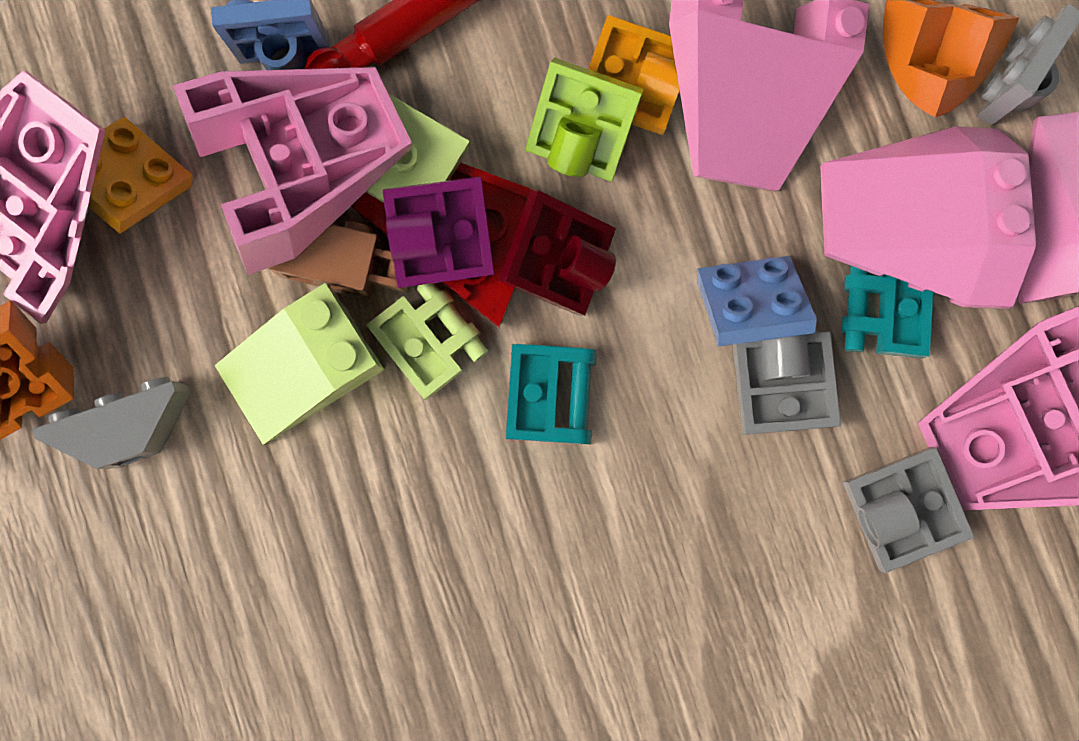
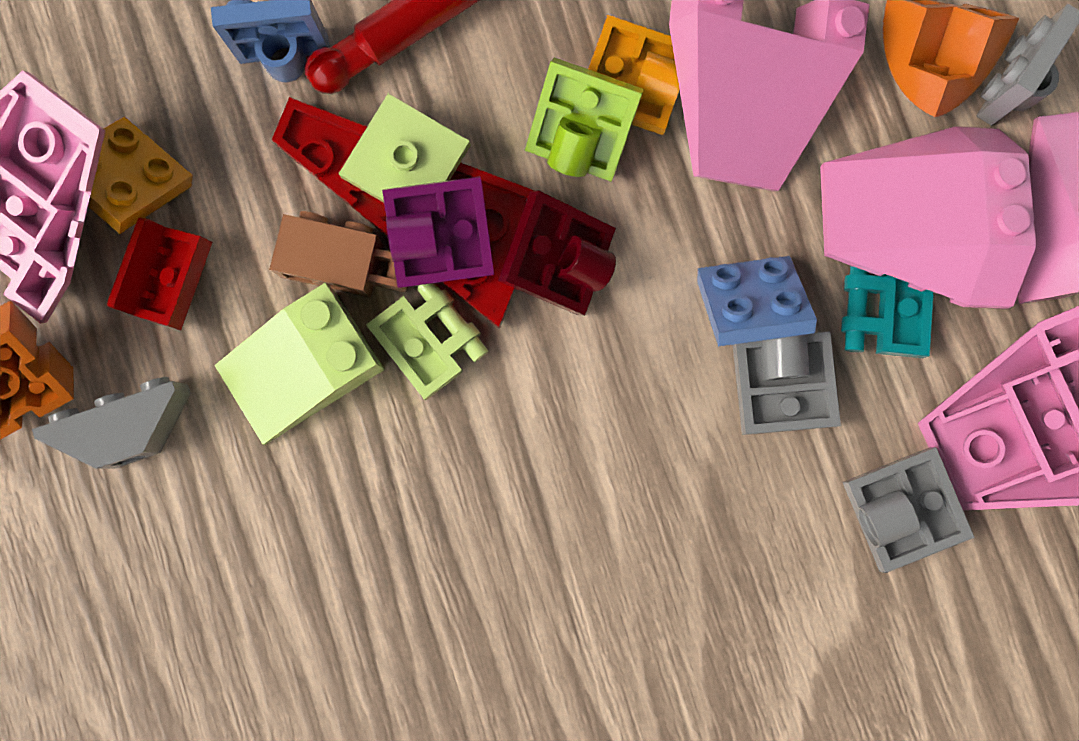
(159, 273): none -> red bracket
(313, 141): bright pink wedge -> none
(535, 391): teal plate -> none

